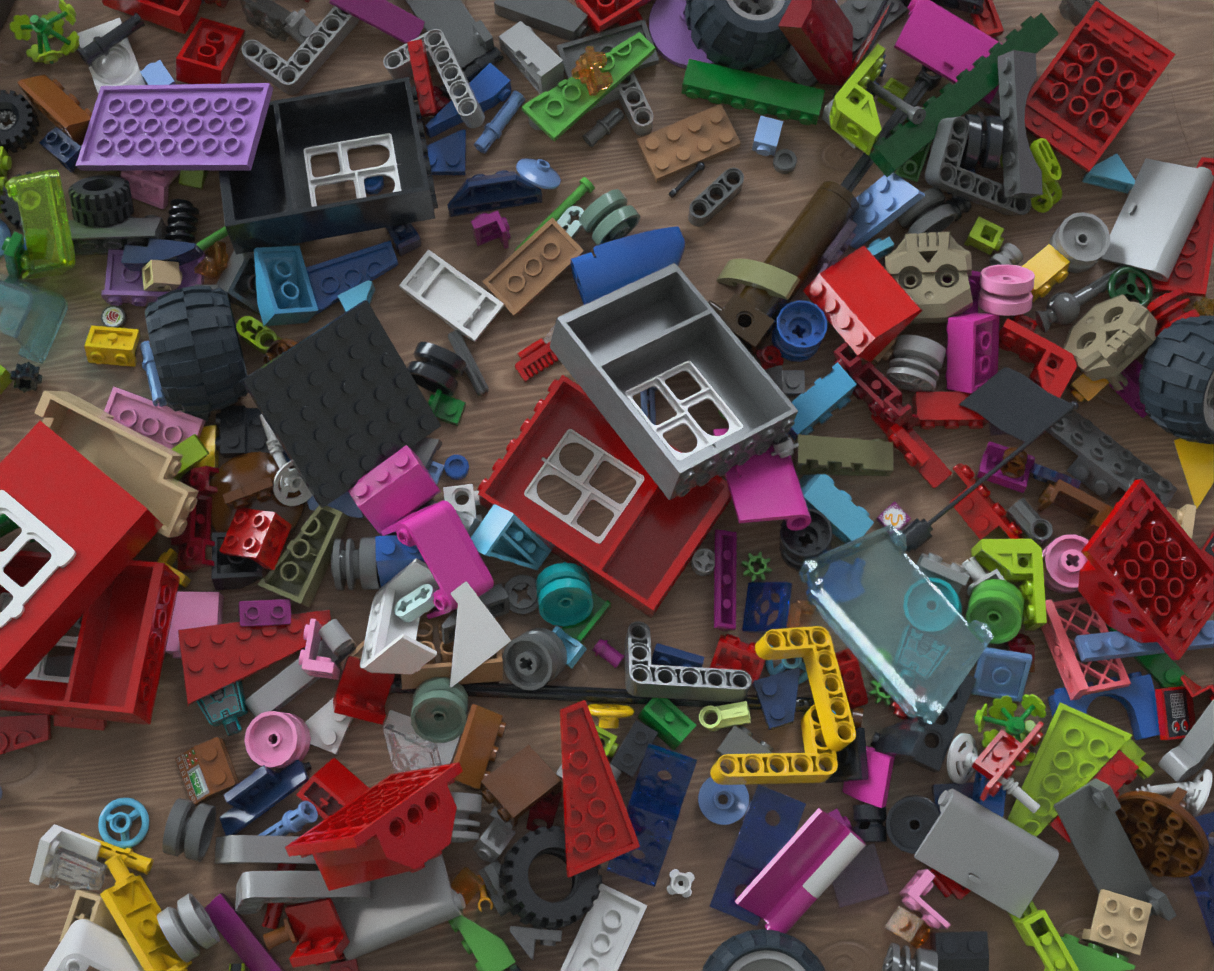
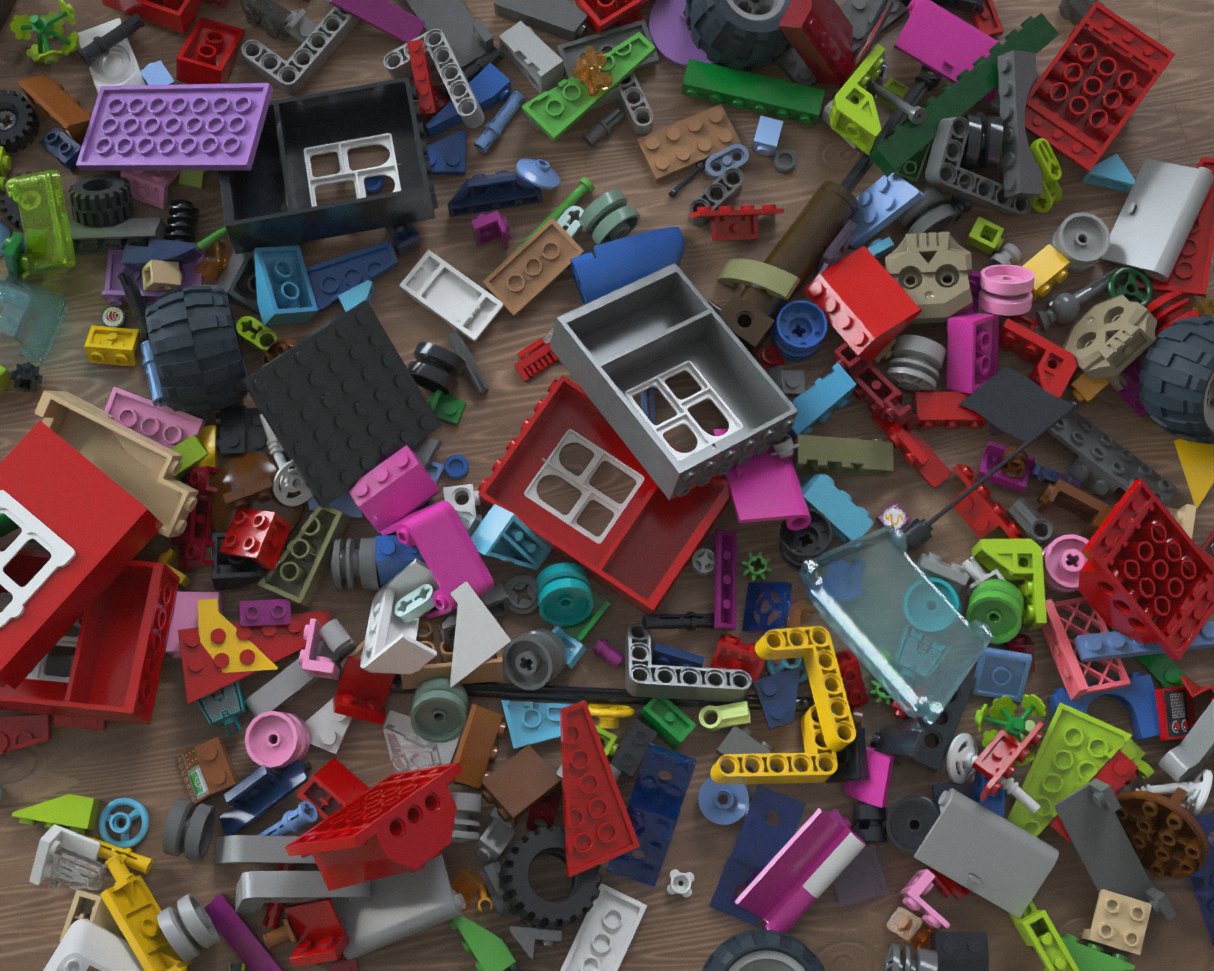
(67, 810): none -> lime slope
(135, 301): none -> black pin
(210, 619): none -> yellow sticker
(532, 721): none -> medium azure wing
(678, 621): none -> black pin
(724, 160): none -> sand blue plate
(735, 224): none -> red bracket

